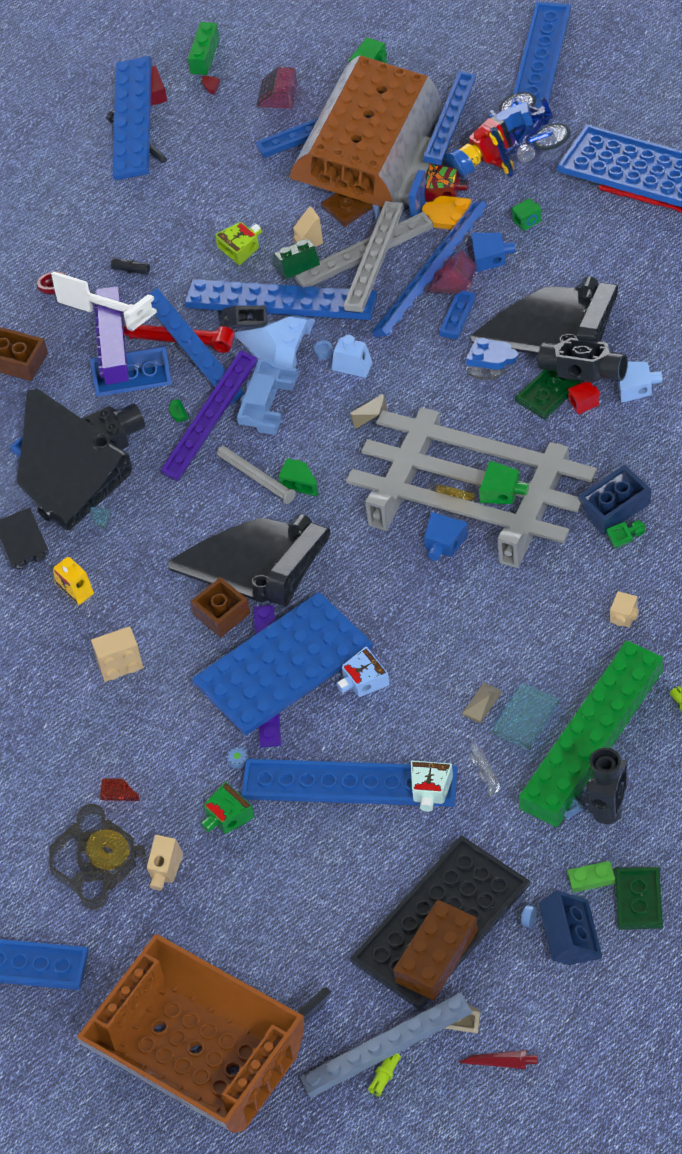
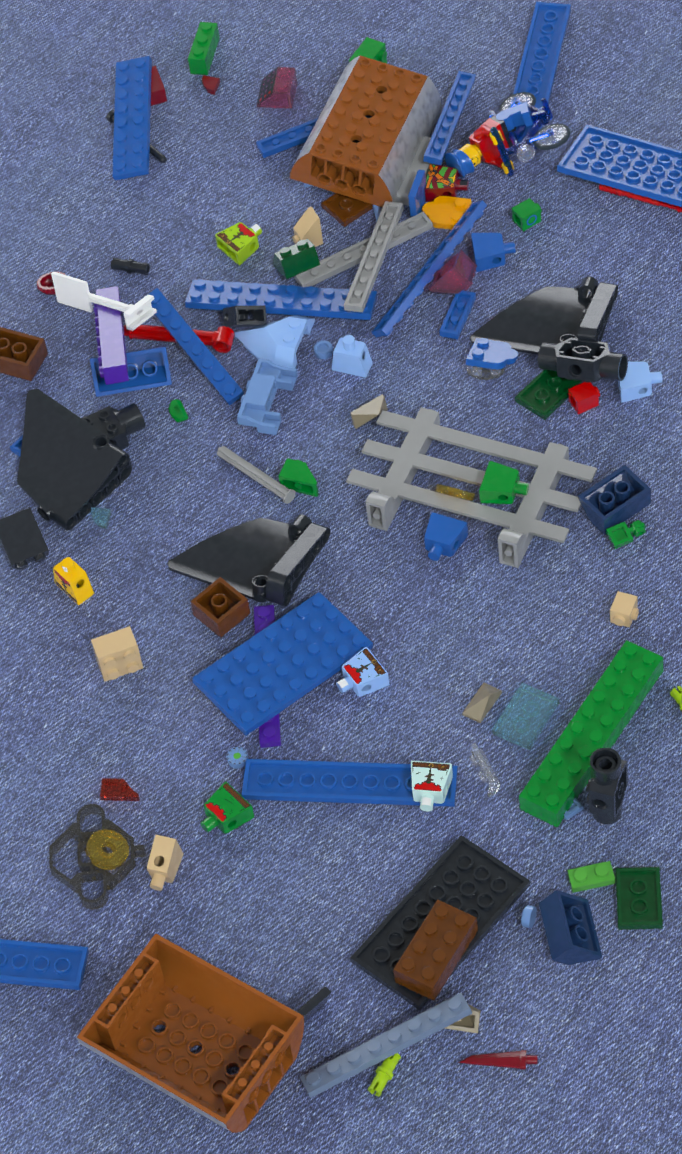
(209, 416): dark purple plate -> none

